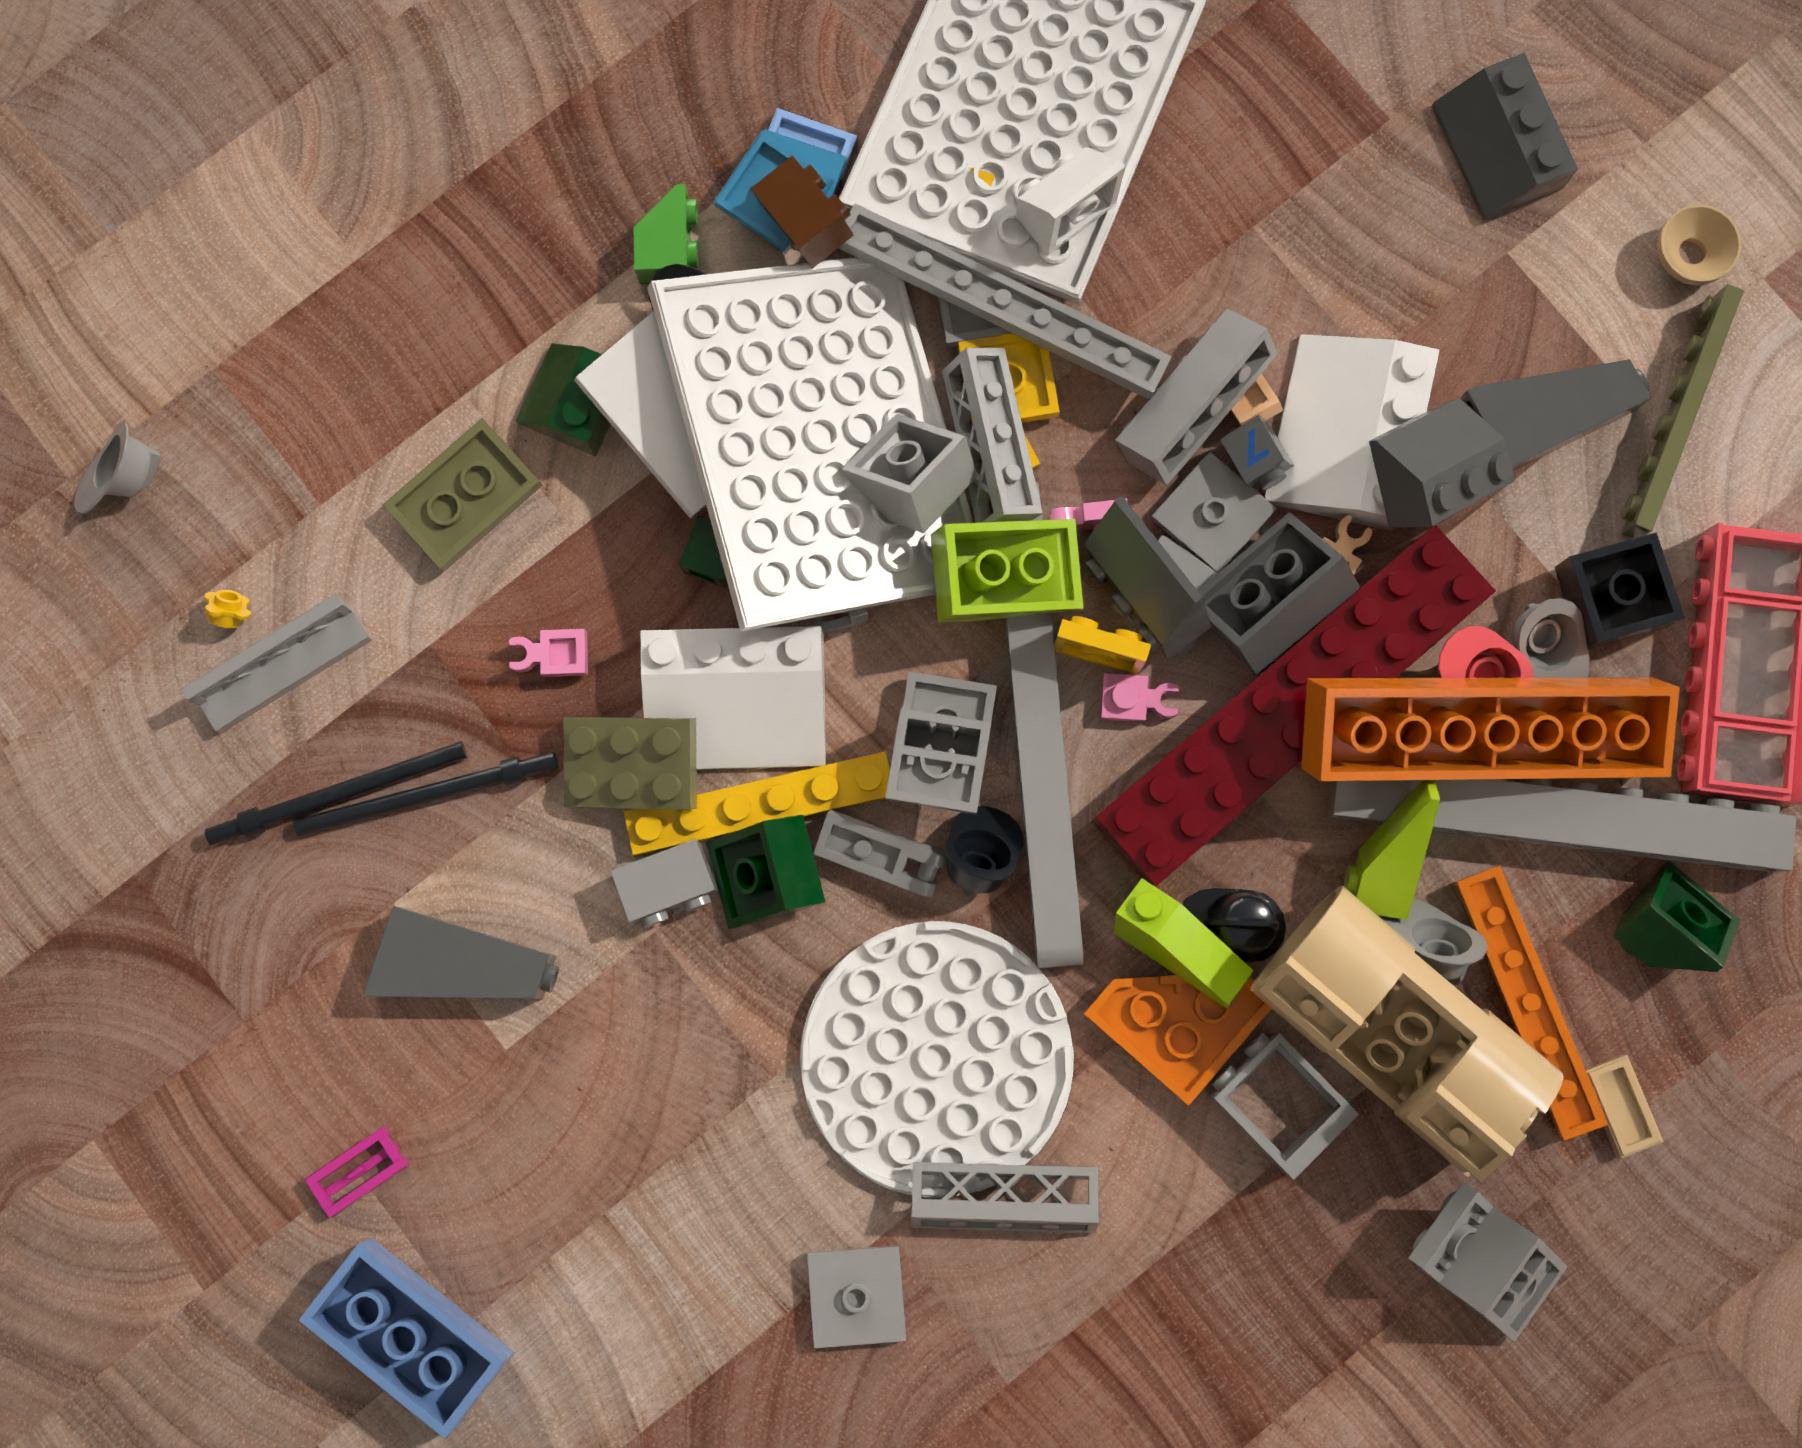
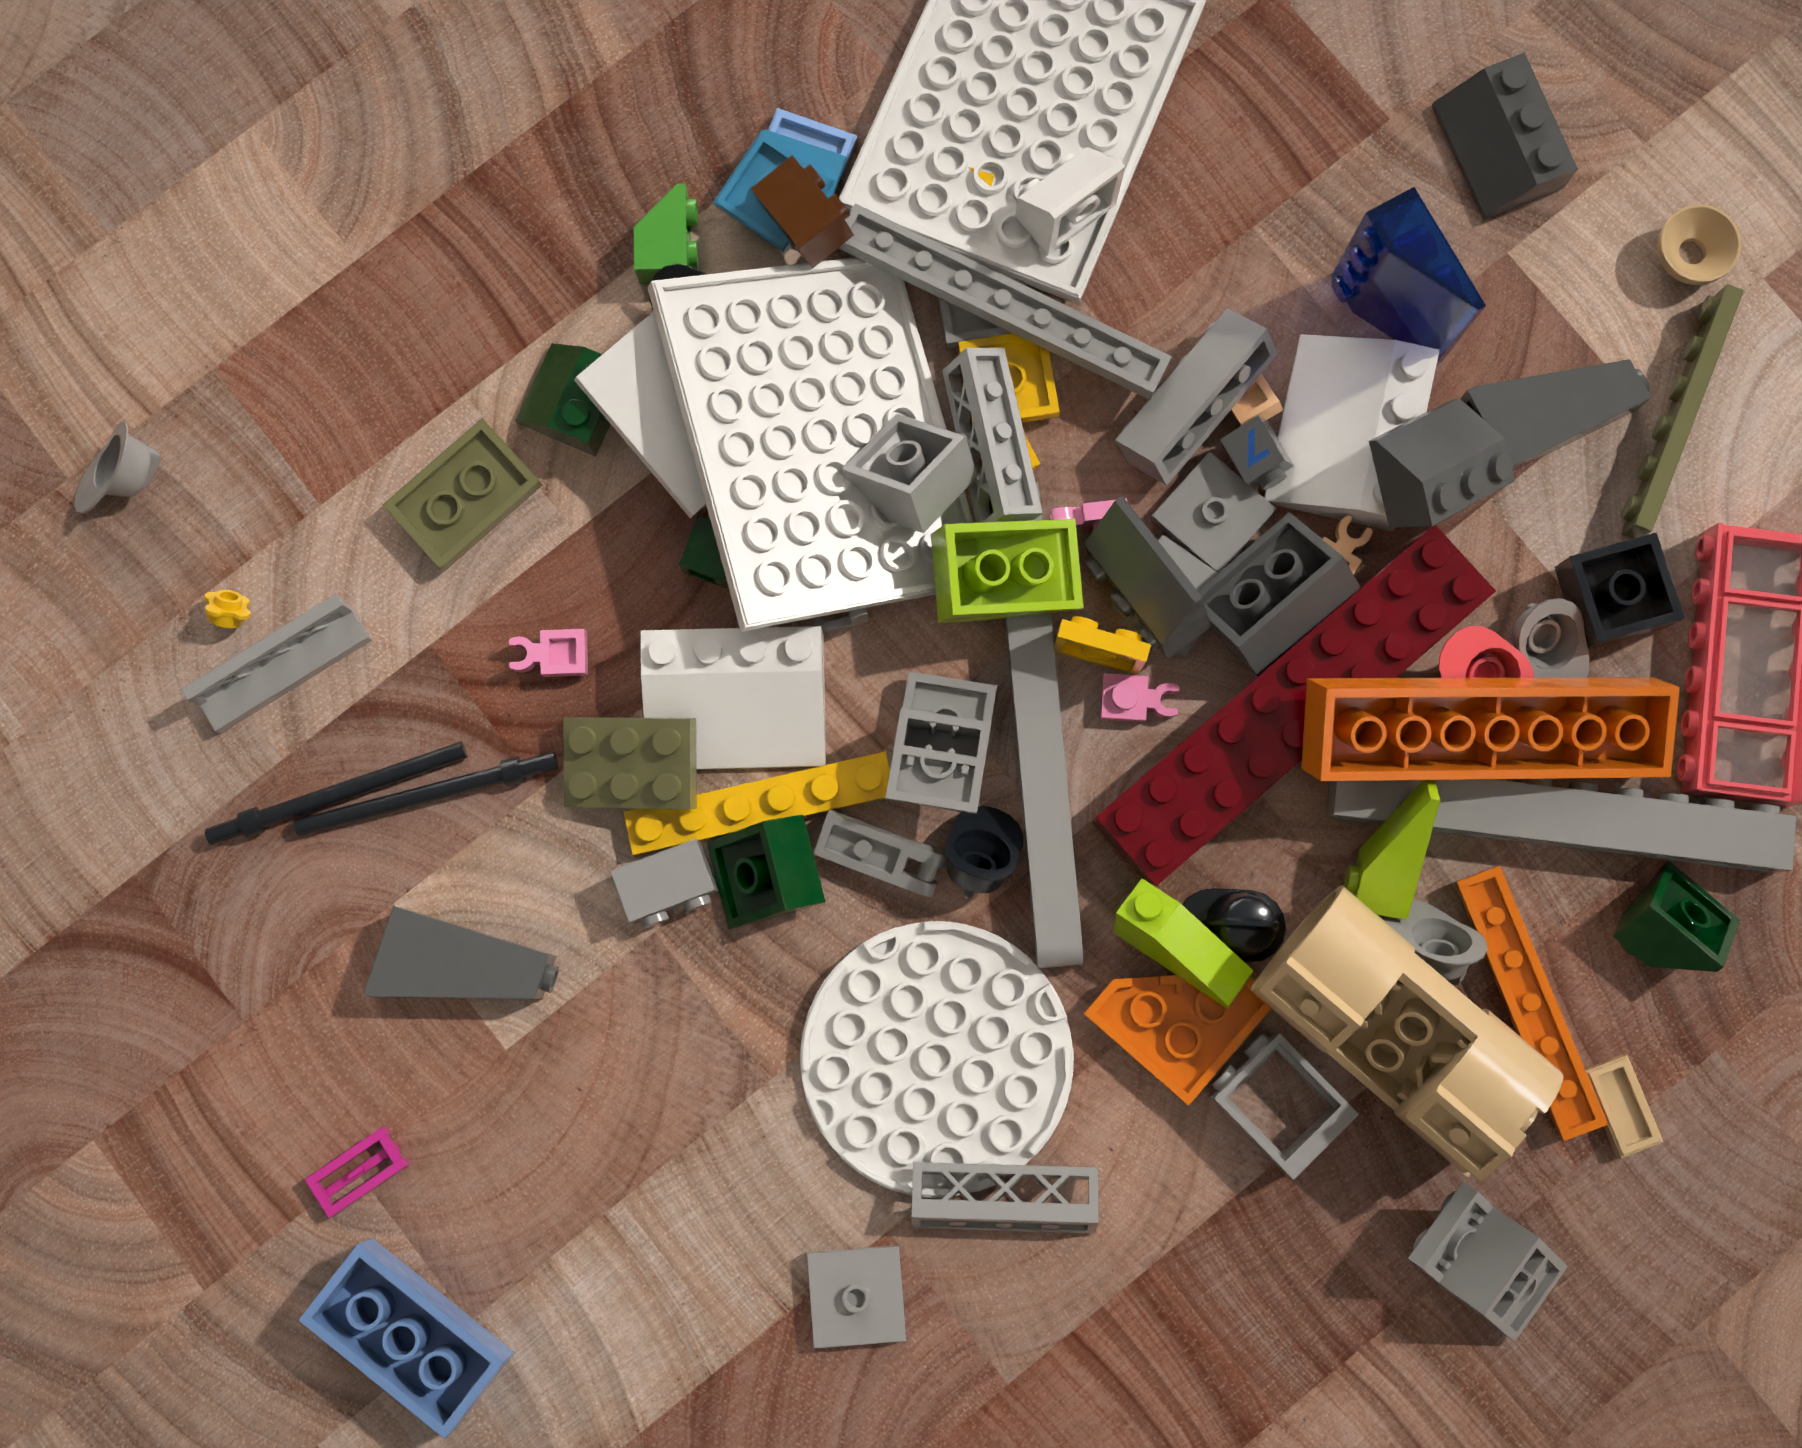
(1407, 277): none -> clear blue slope

